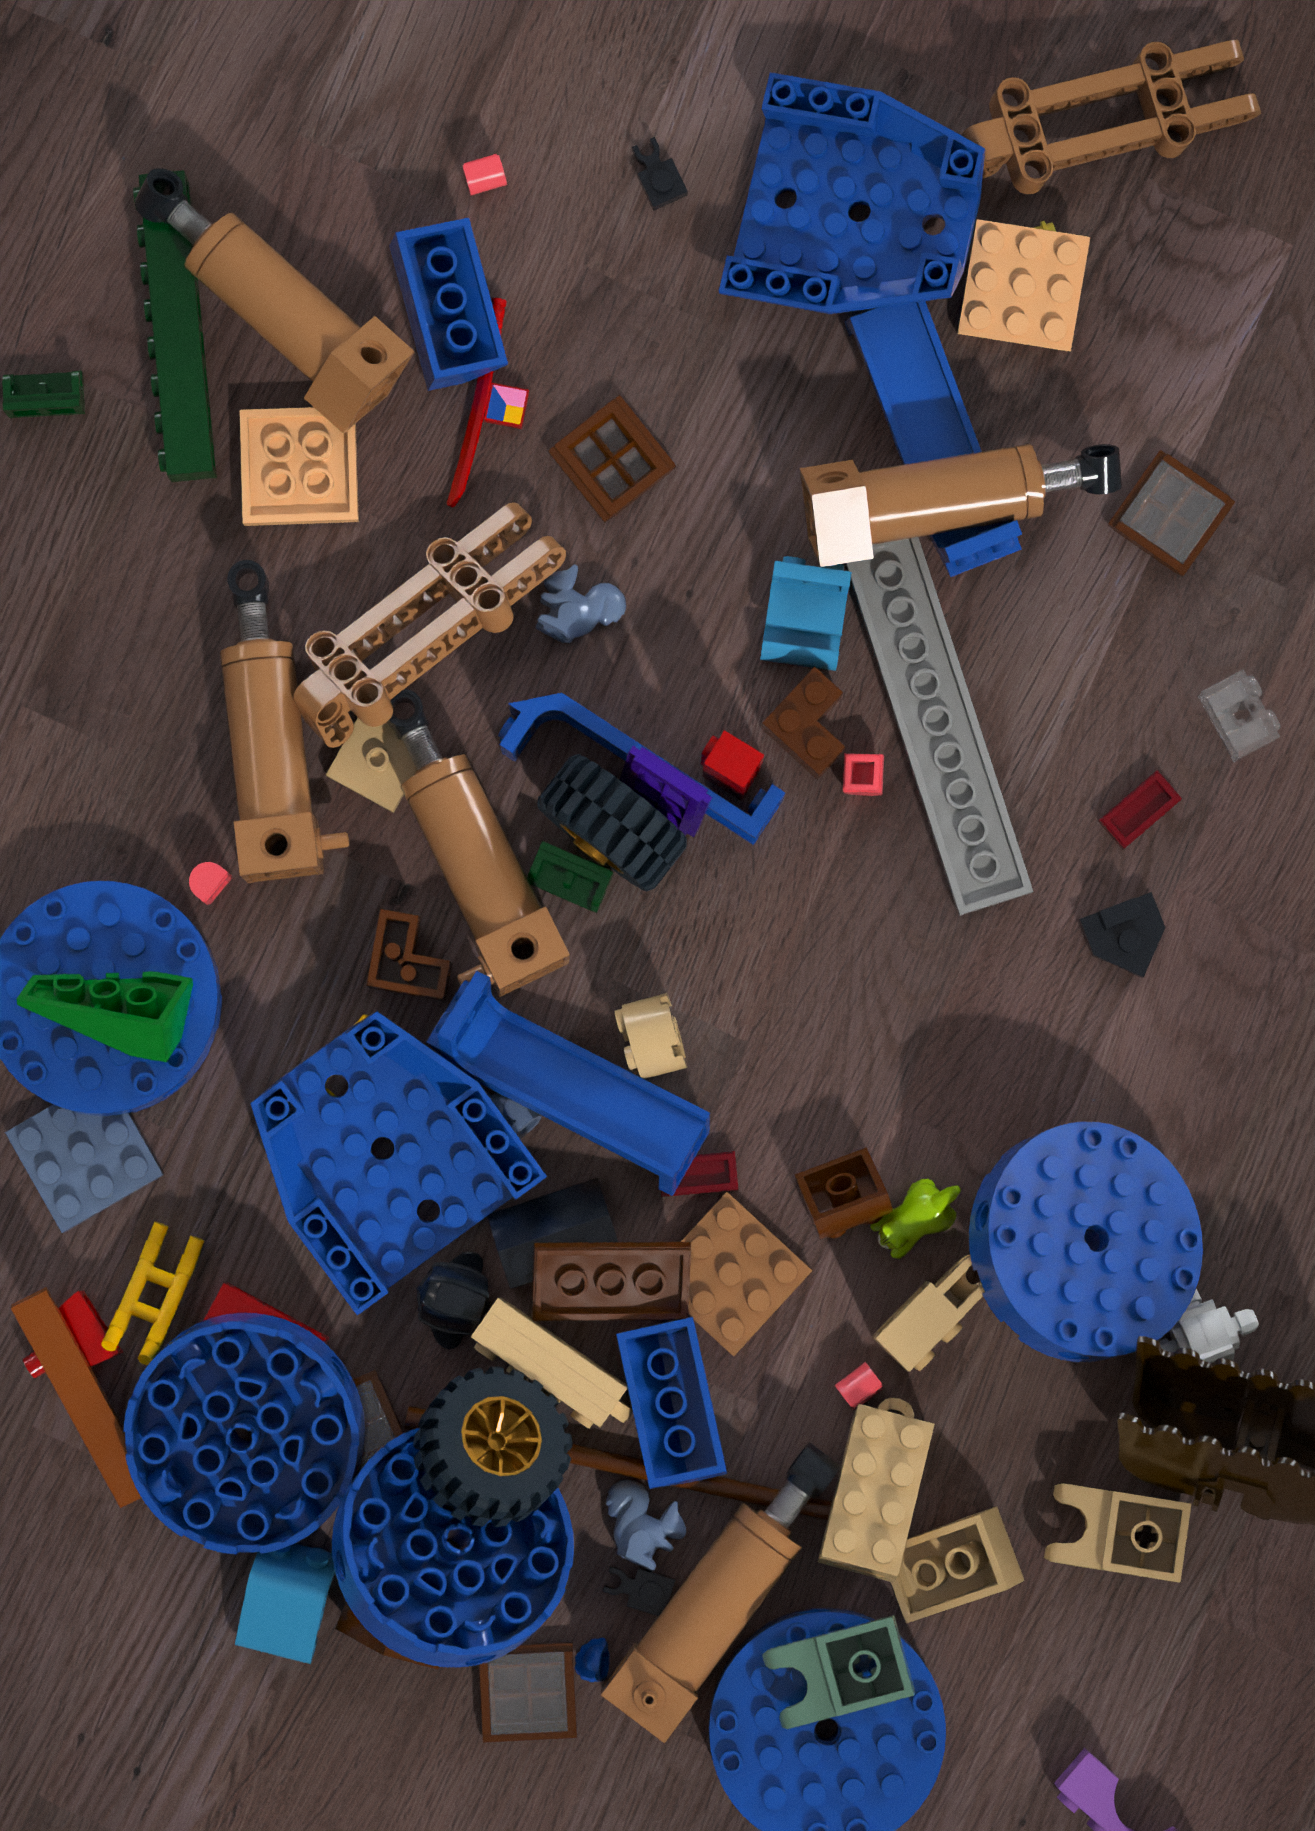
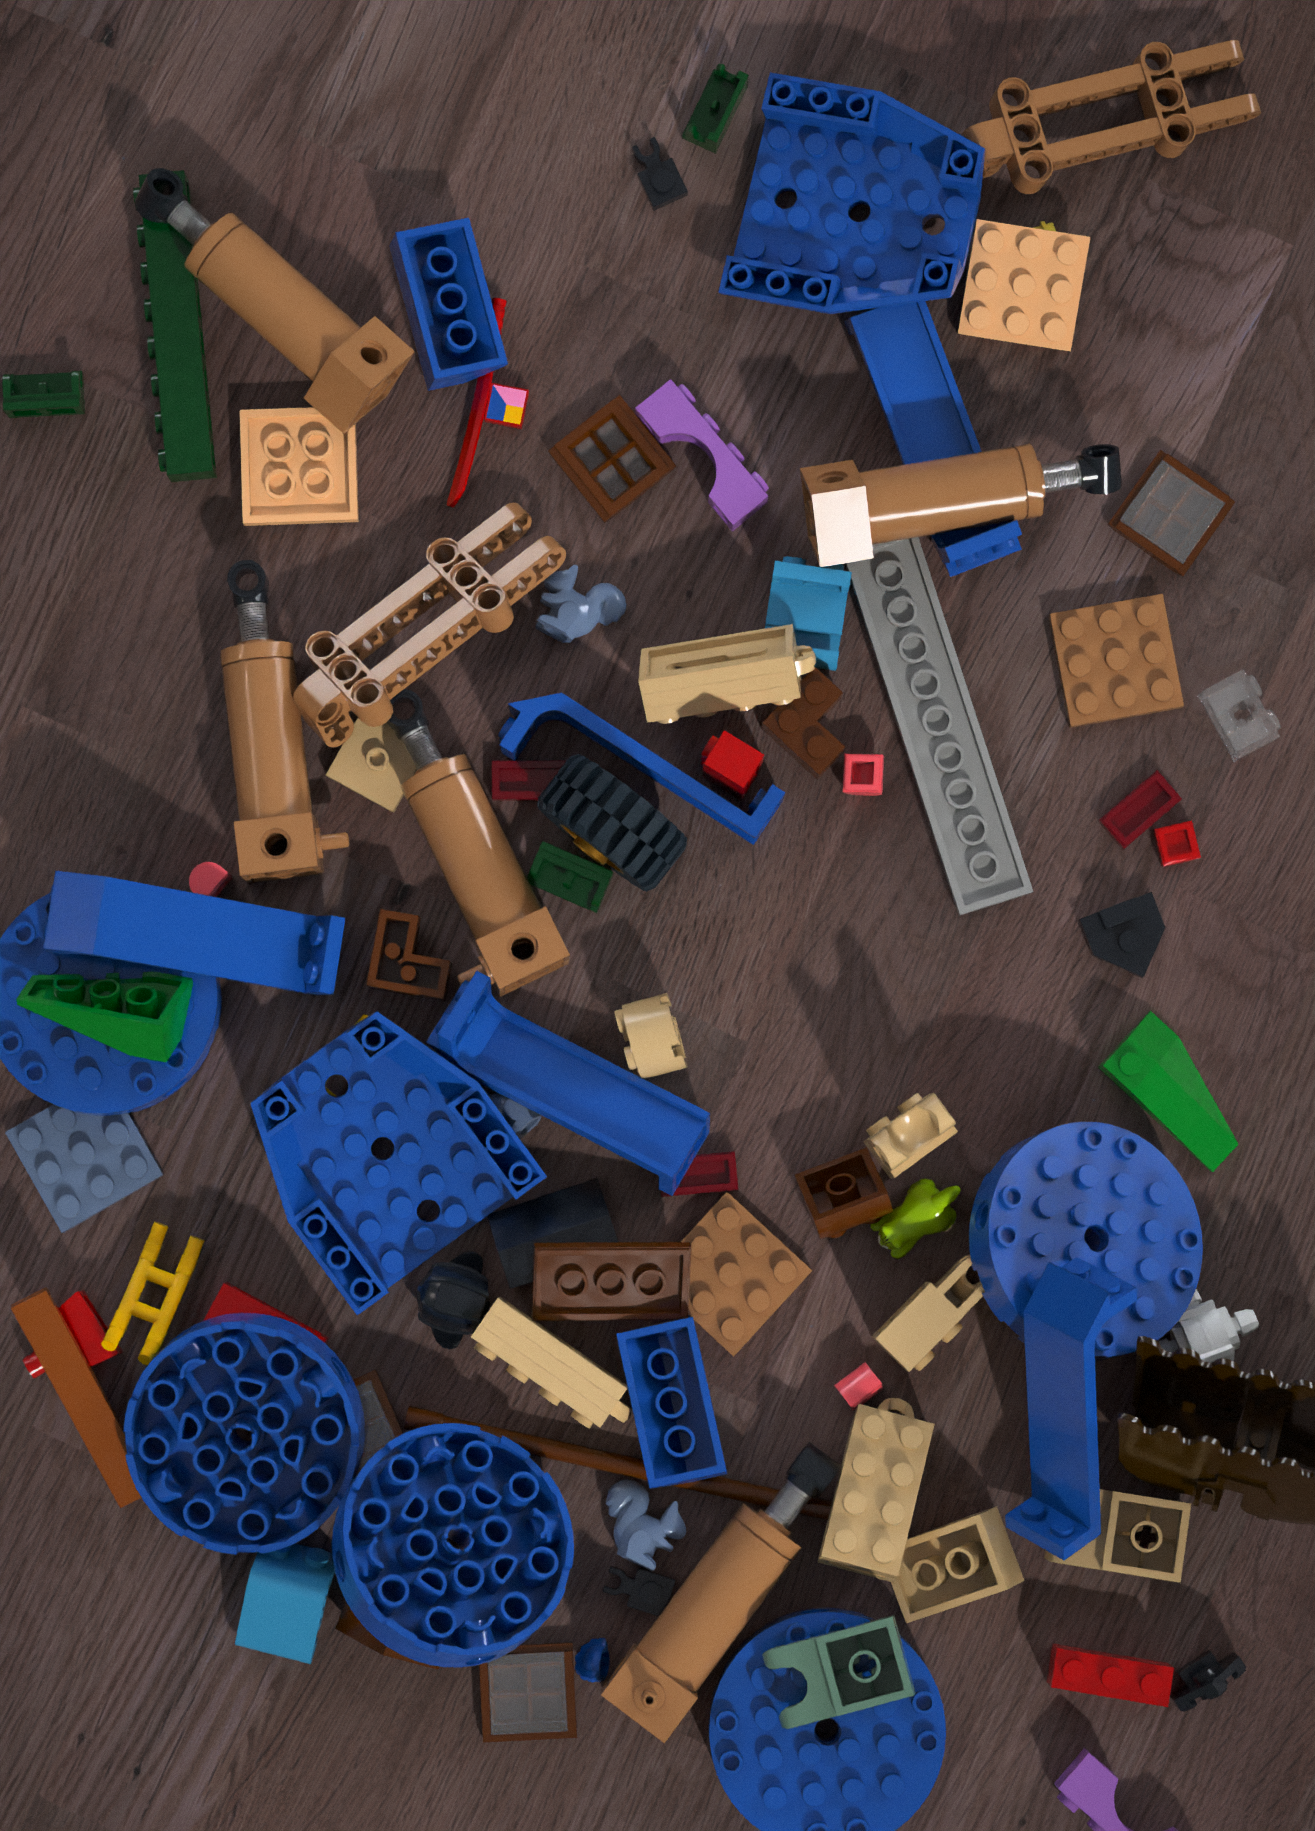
(193, 933): none -> blue panel
(484, 174): coral brick -> none
(492, 1446): black wheel -> none
(522, 778): none -> dark red tile
(666, 789): dark purple piece -> none
(672, 417): none -> medium lavender arch
(716, 108): none -> dark green hinge
(723, 673): none -> tan piece
(911, 1135): none -> tan brick
(1062, 1404): none -> blue panel
(1110, 1675): none -> red brick
(1116, 660): none -> medium nougat plate
(1166, 1084): none -> green wedge
(1176, 843): none -> red tile
(1205, 1679): none -> black plate

